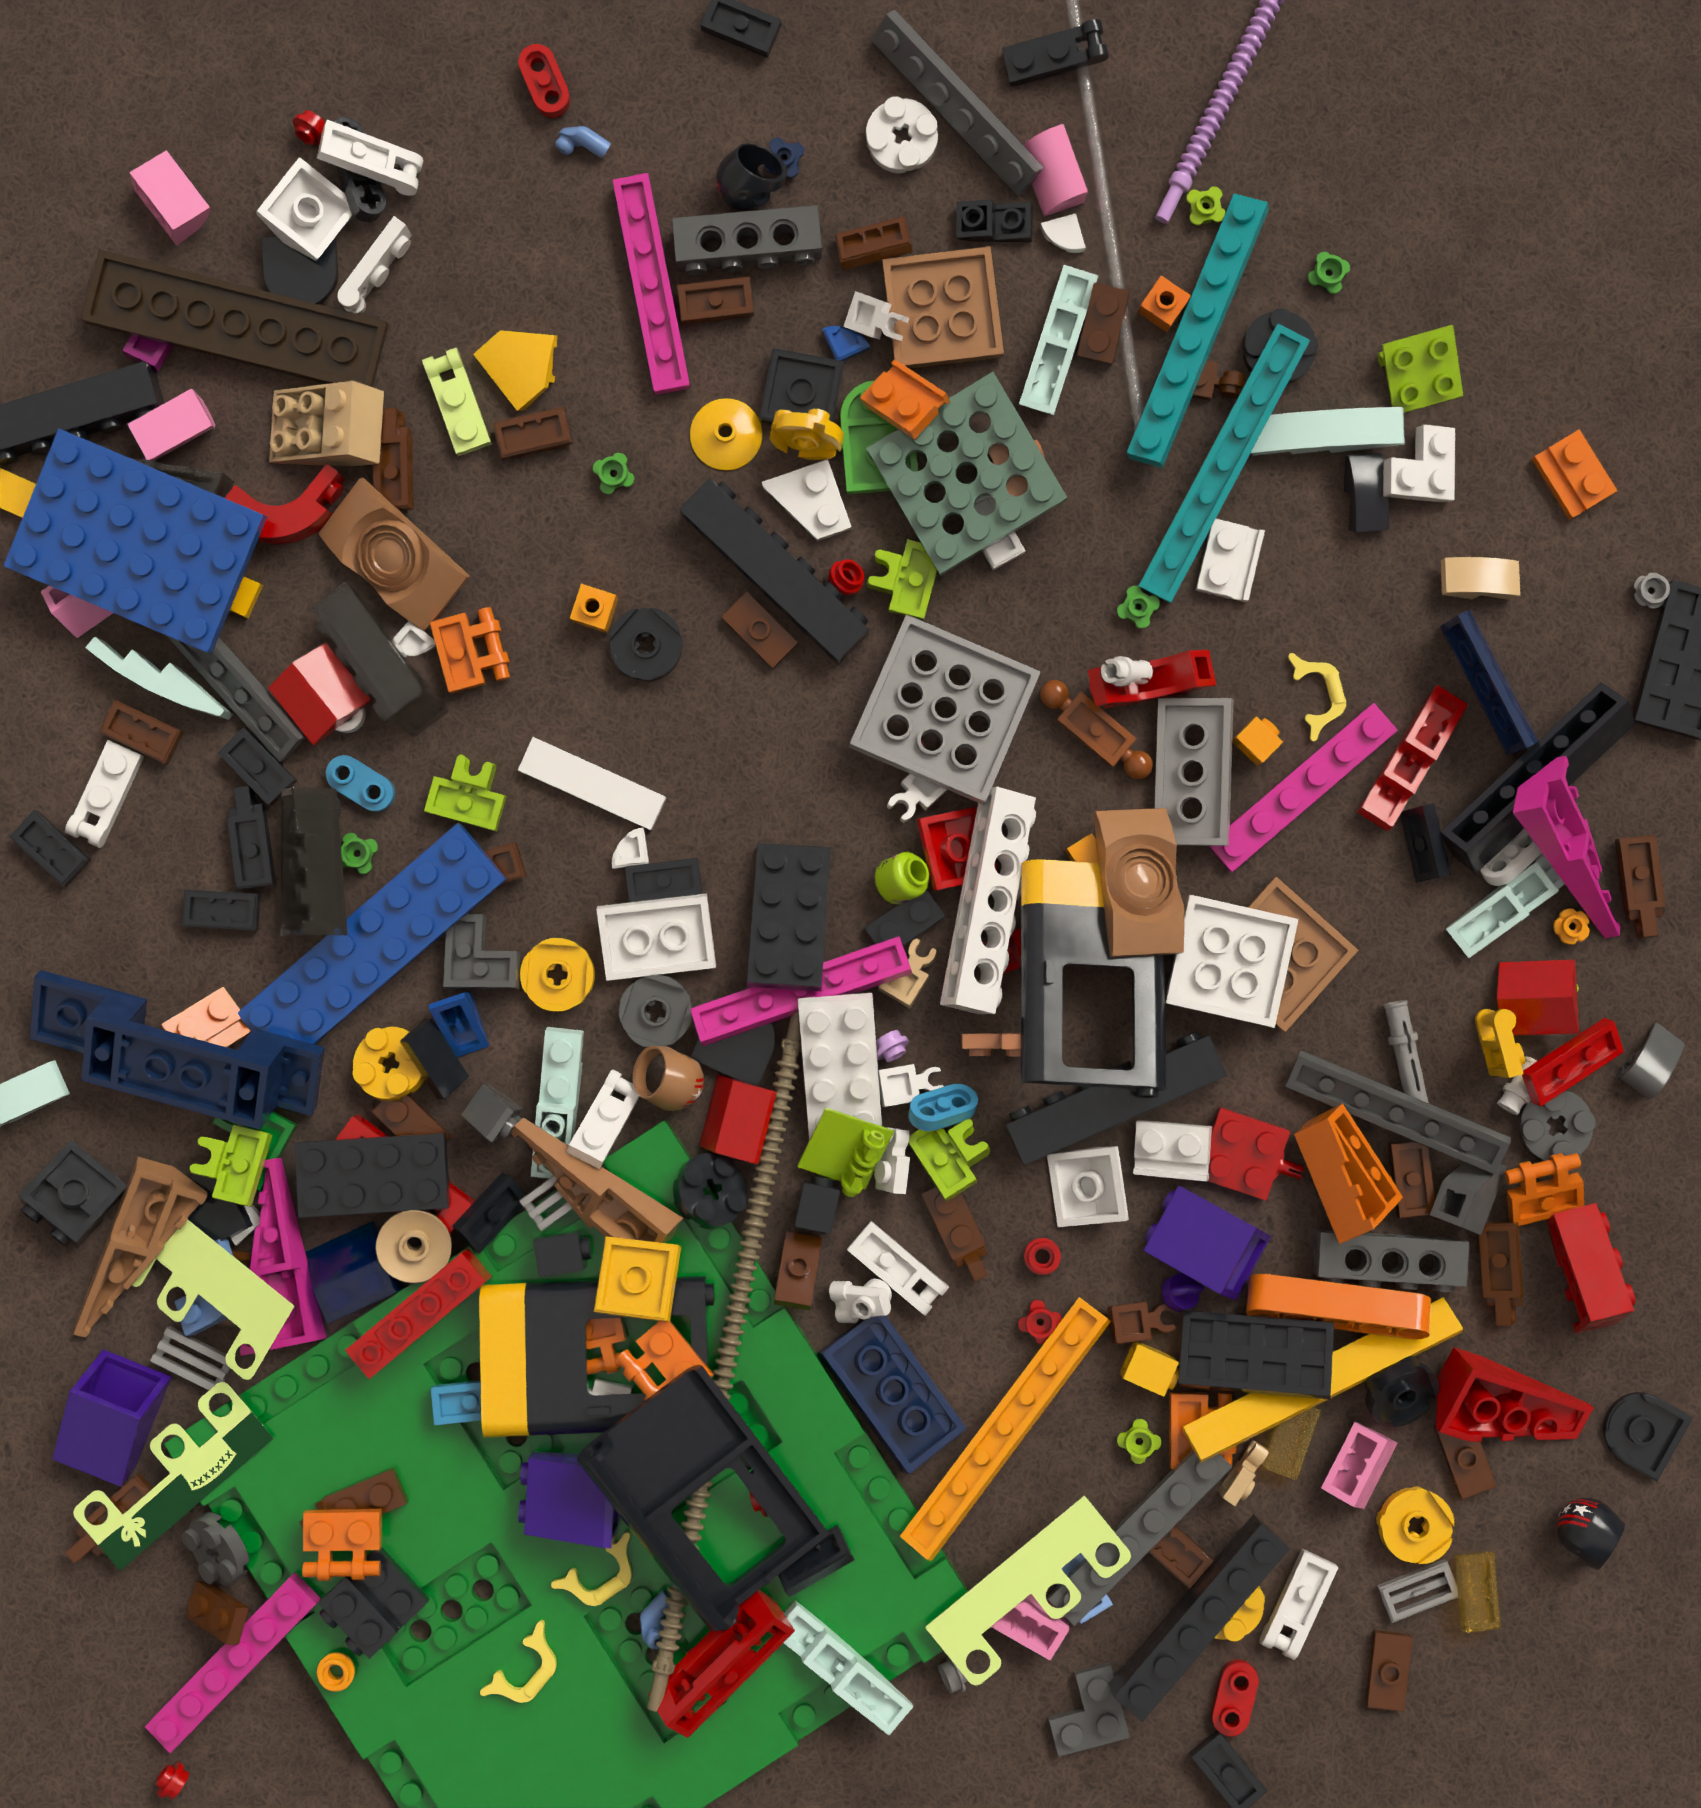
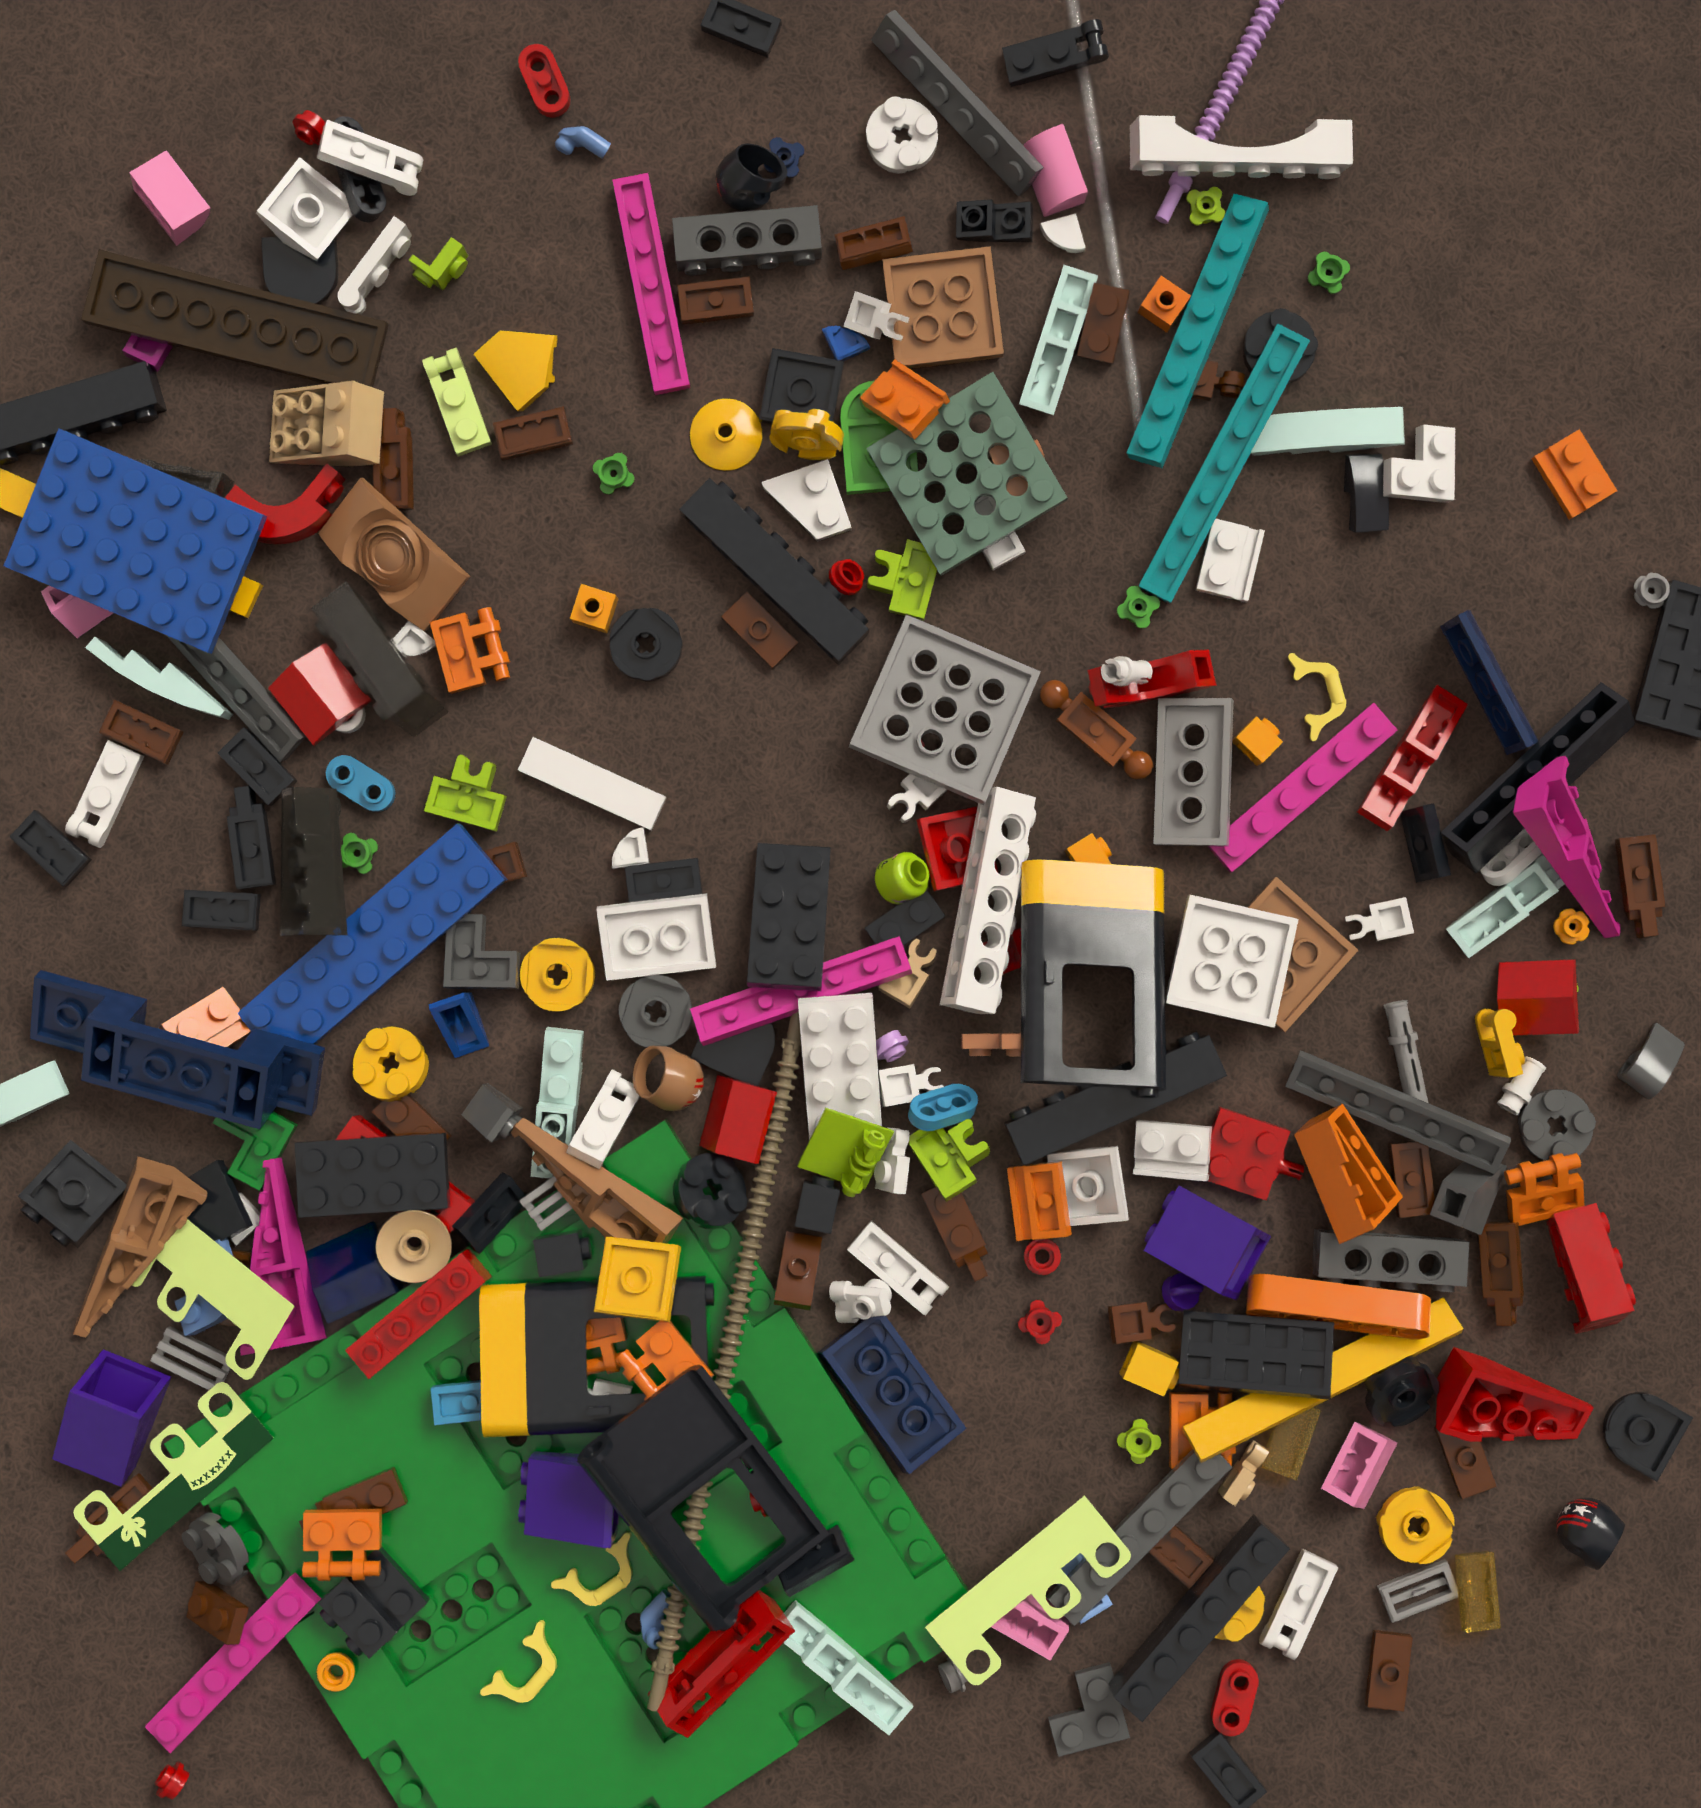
(171, 425): bright pink brick -> none
(235, 1164): lime plate -> none
(434, 1058): black tile -> none
(447, 265): none -> lime bracket
(1004, 1429): light orange plate -> none
(1039, 1201): none -> orange plate
(1139, 882): medium nougat slope -> none
(1164, 146): none -> white arch
(1387, 919): none -> white plate
(1422, 369): lime hinge -> none
(1480, 576): tan slope -> none
(1572, 1062): red plate -> none

